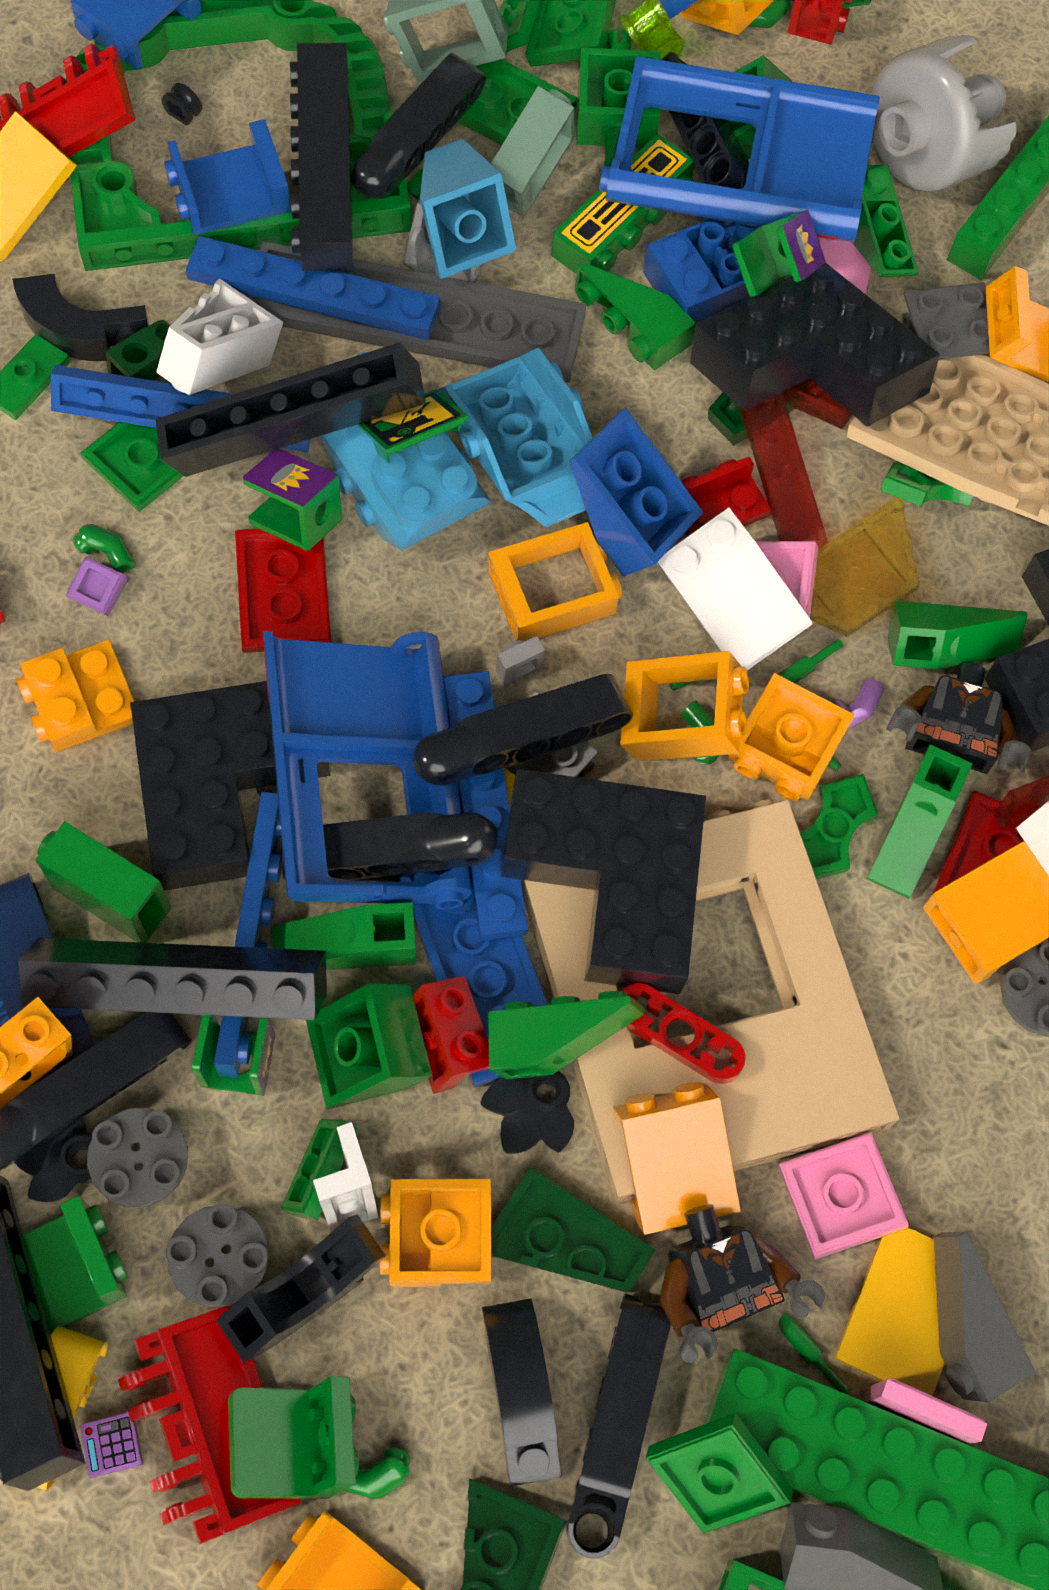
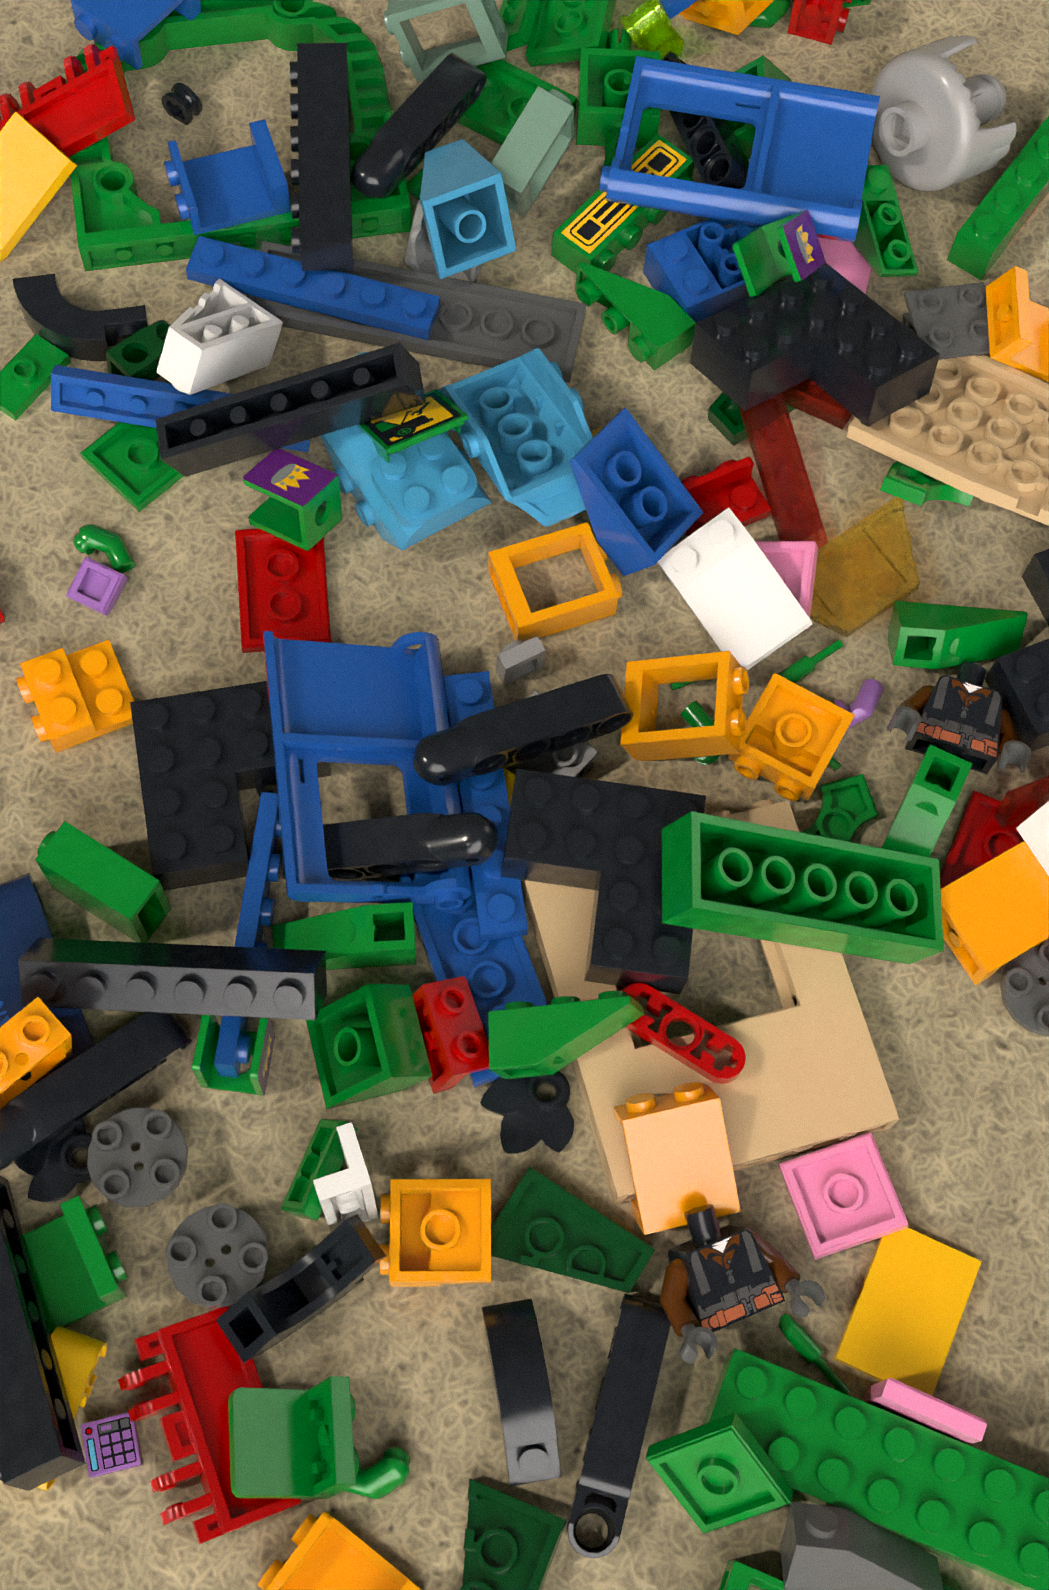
(800, 889): none -> green brick
(973, 1326): dark grey slope -> none

